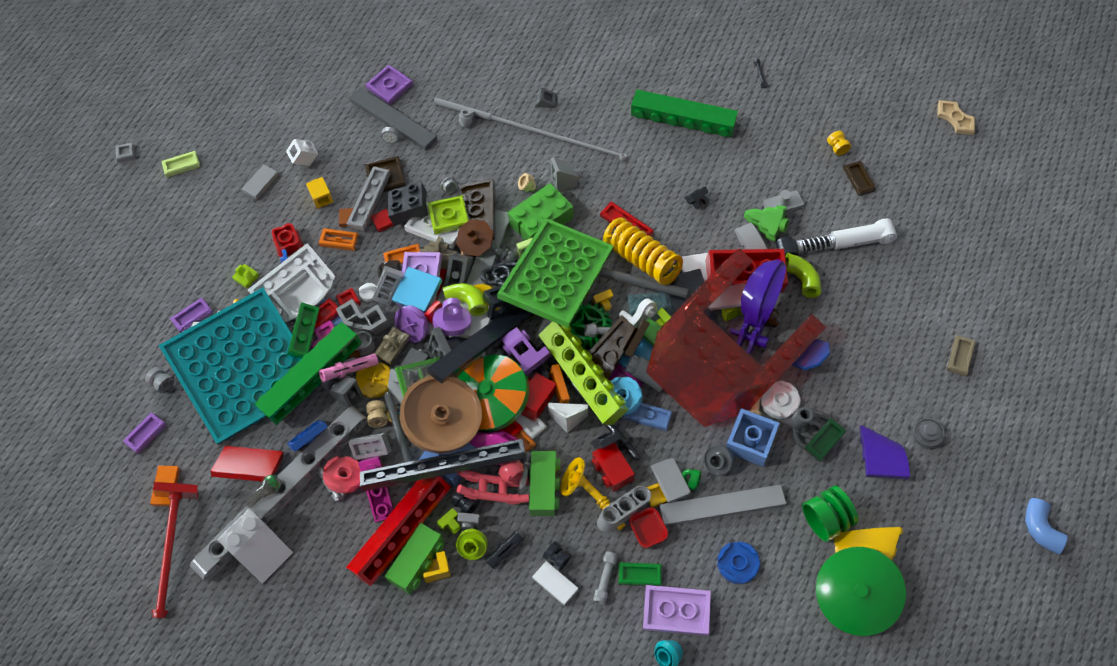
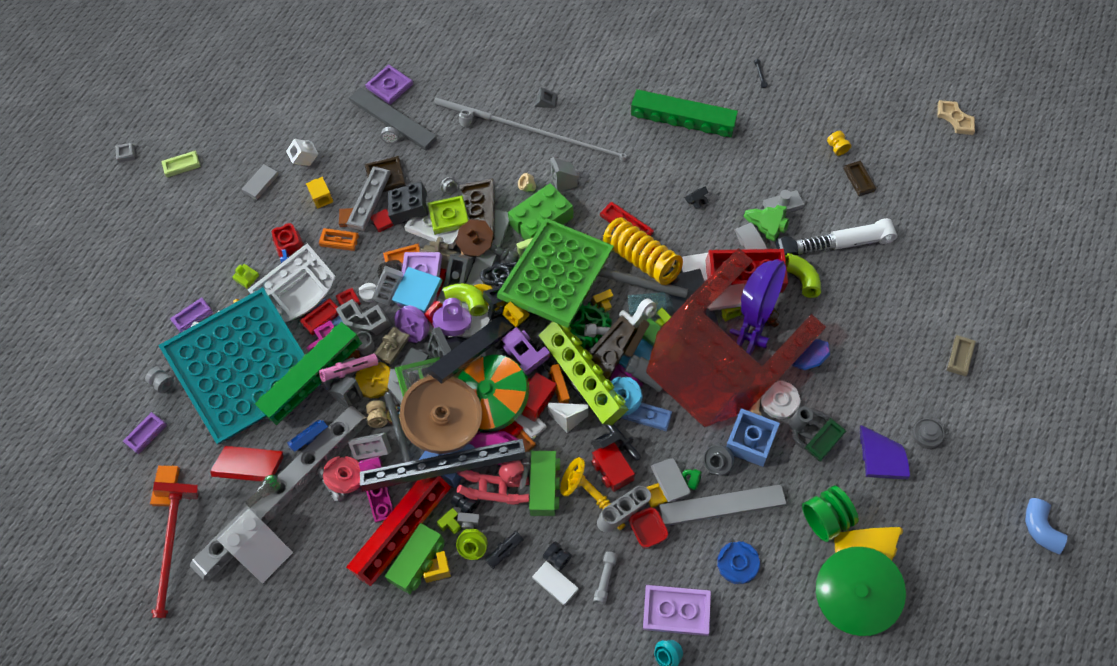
(303, 330): green tile -> none
(515, 314): none -> yellow bracket
(639, 574): green tile -> none

